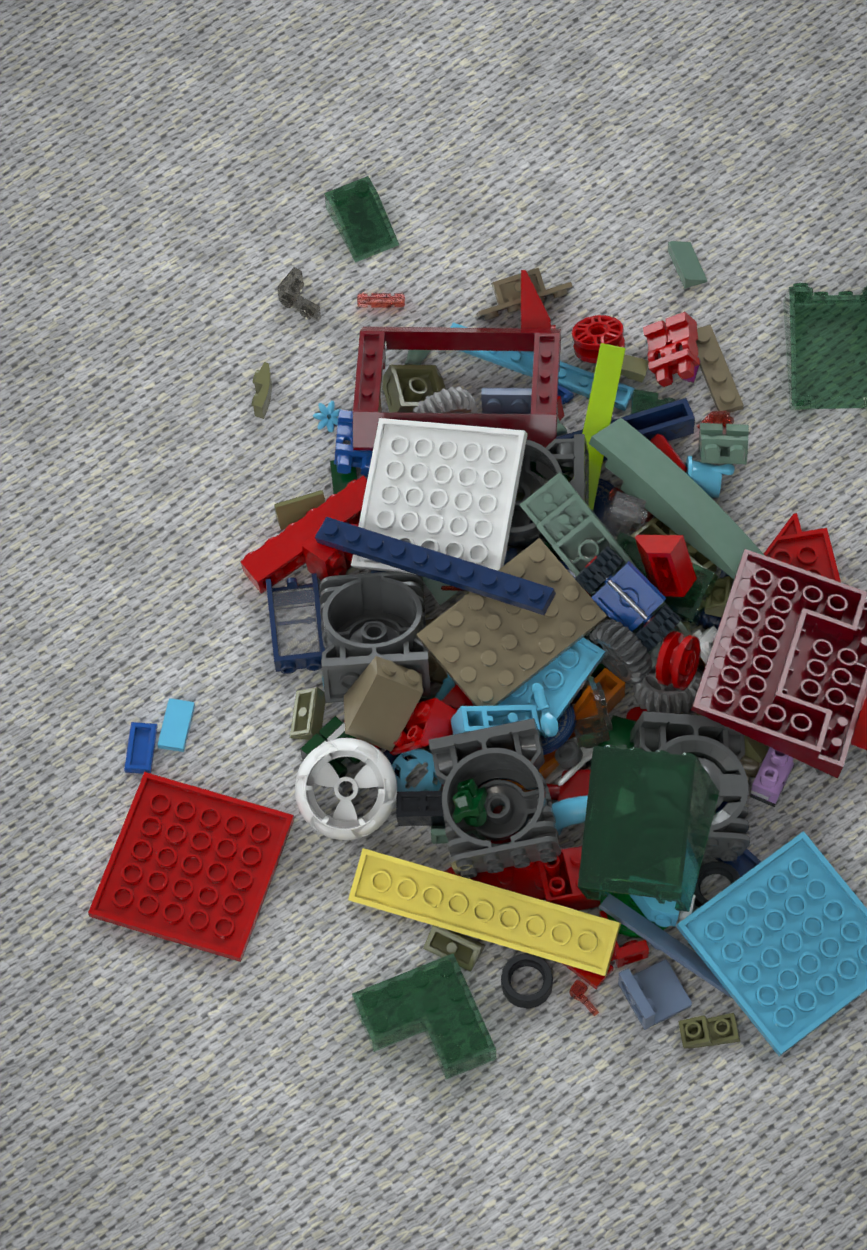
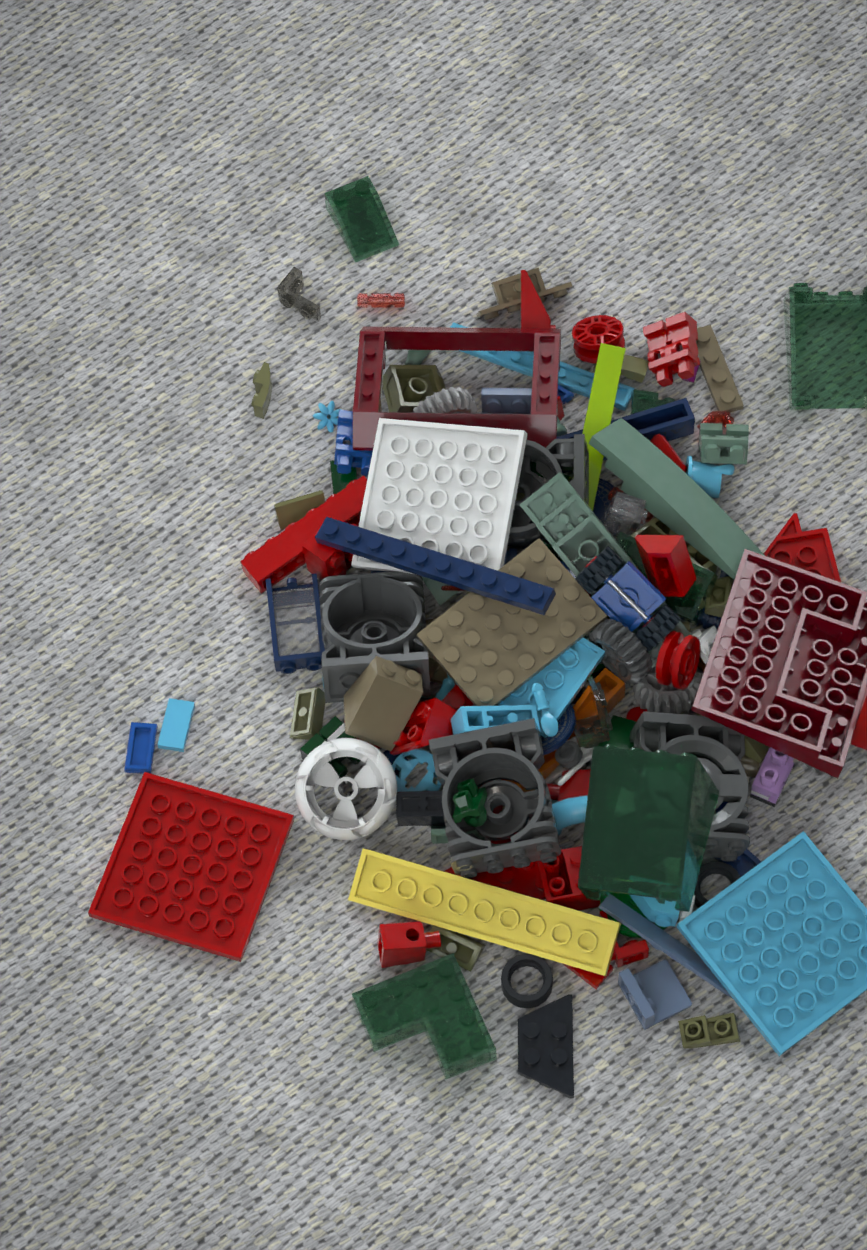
(404, 943): none -> red torso
(547, 1046): none -> black wing
(578, 989): clear red hand -> none
(686, 263): sand green slope -> none

